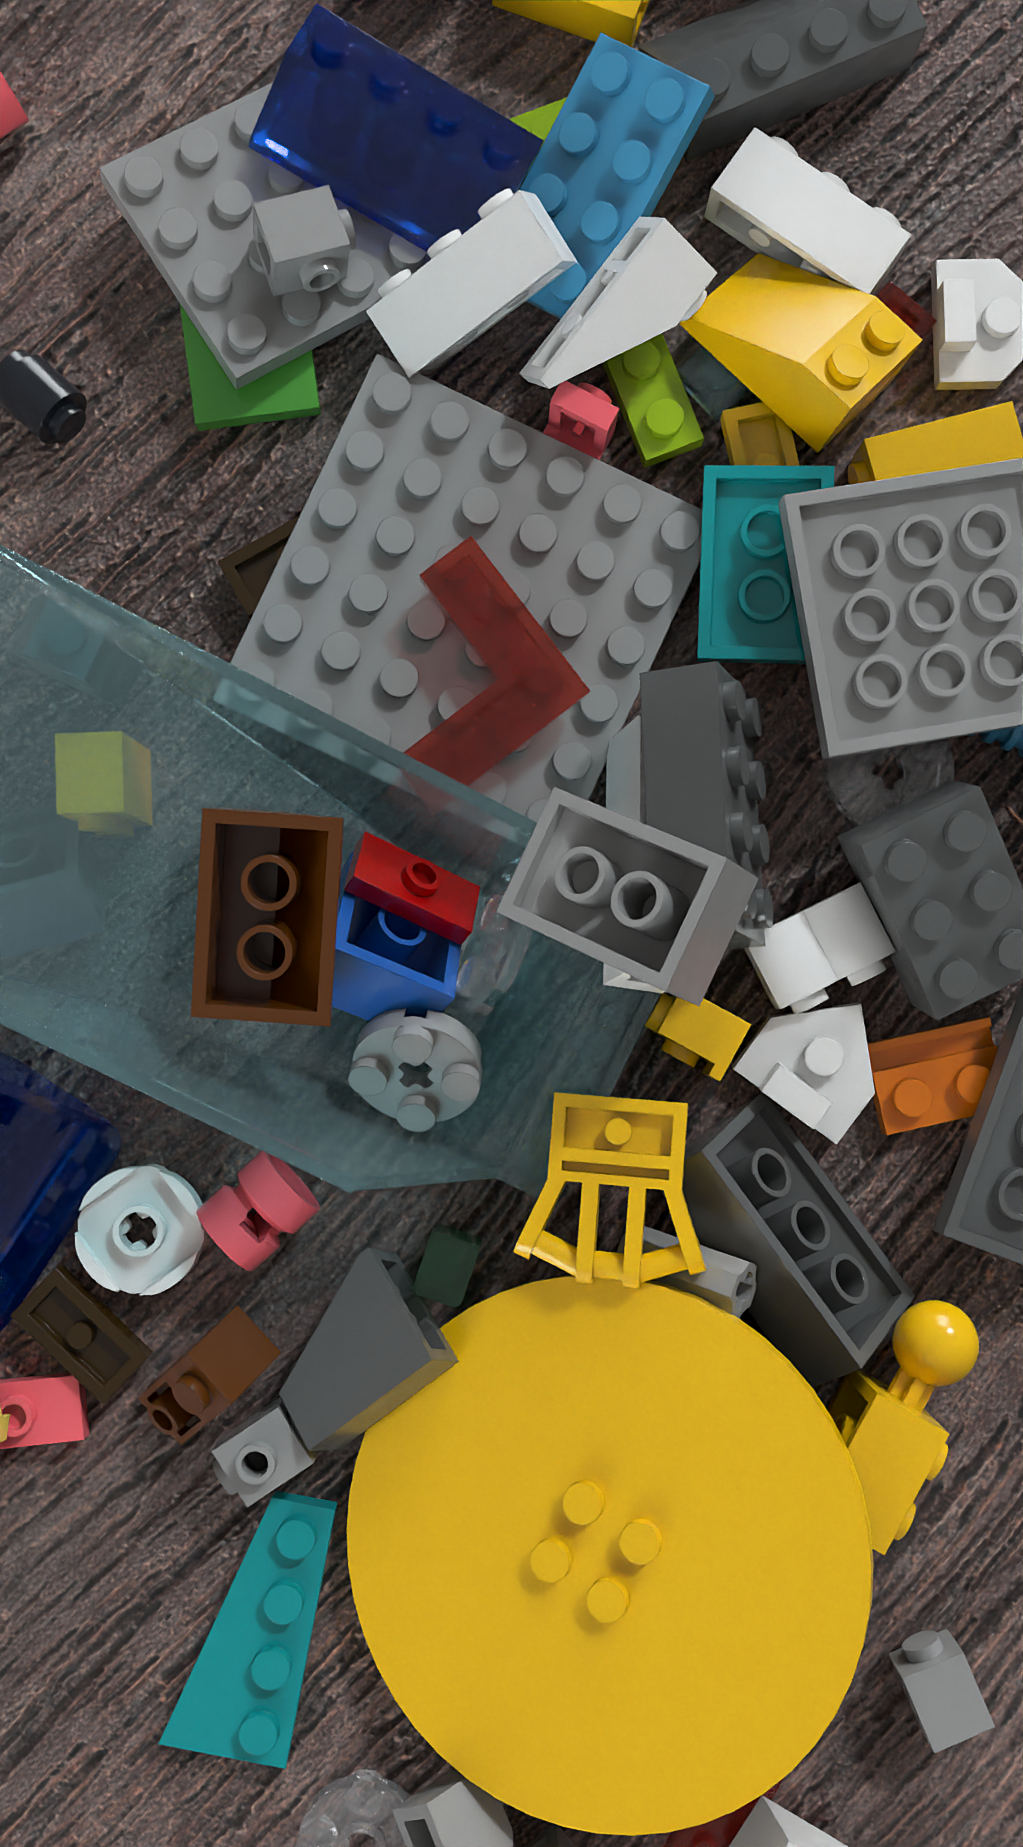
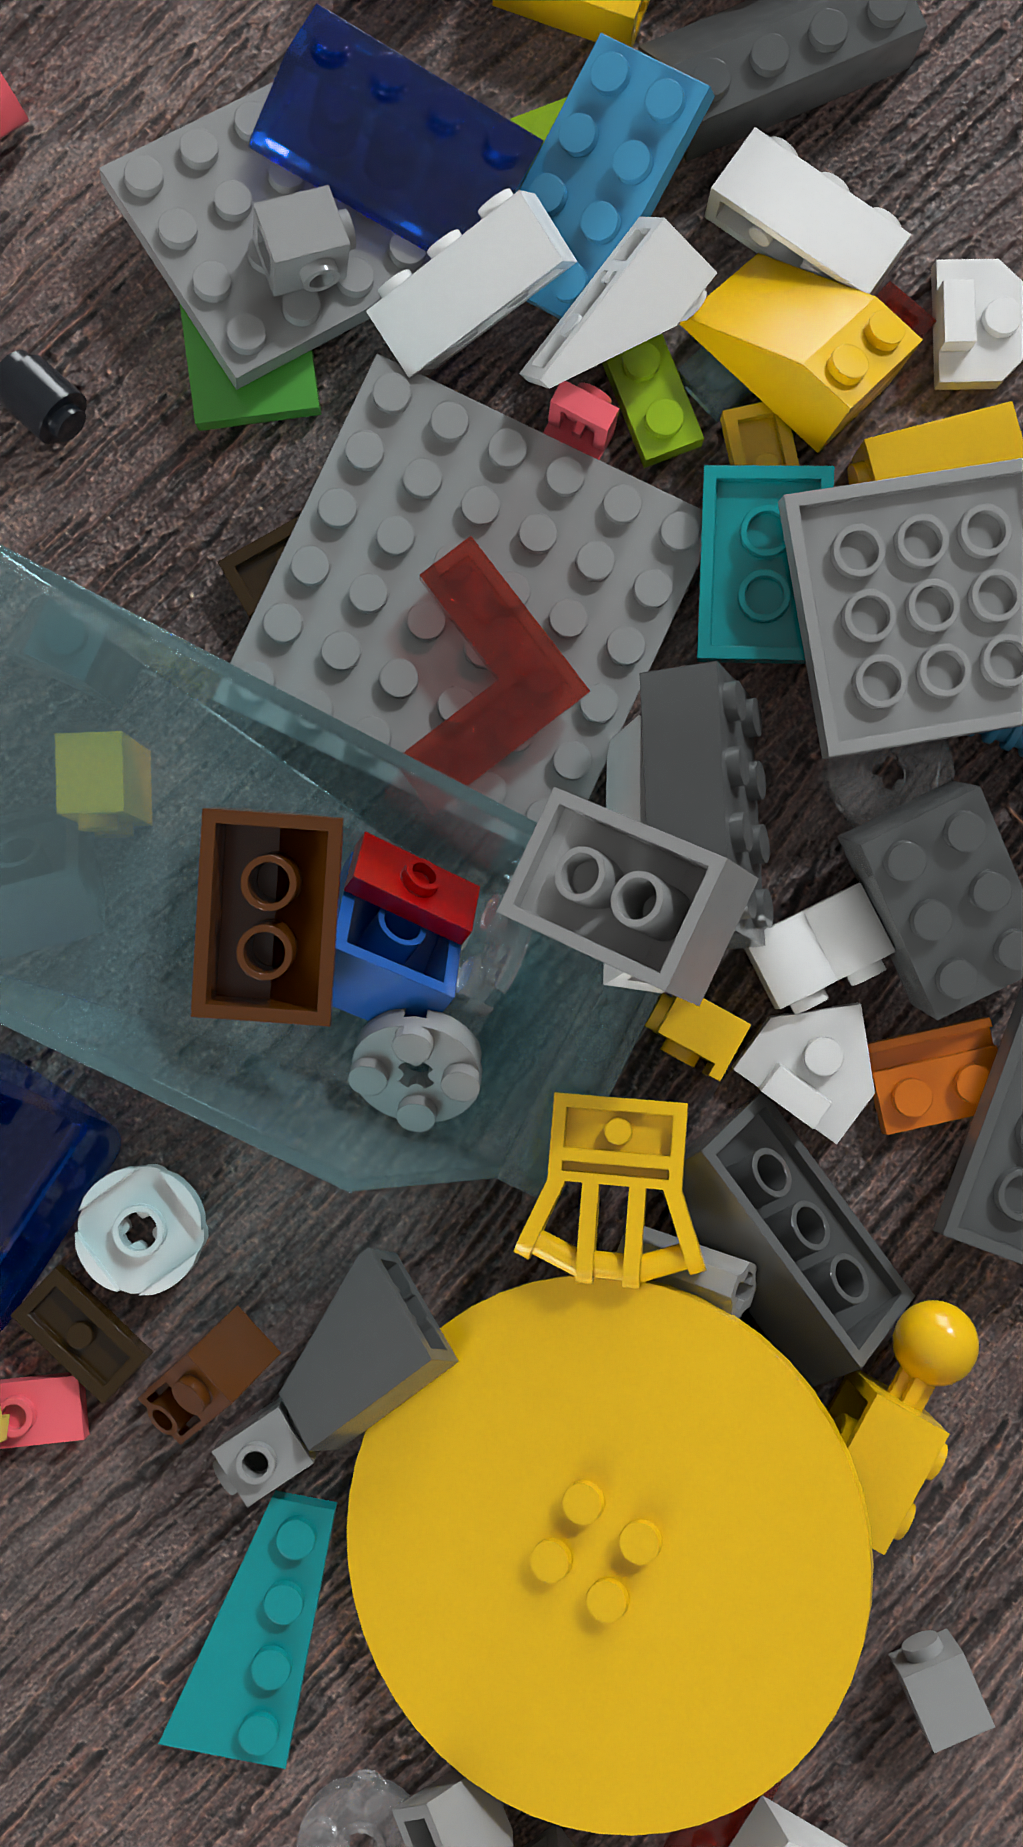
(275, 1193): coral wheel -> none
(447, 1265): clear green slope -> none

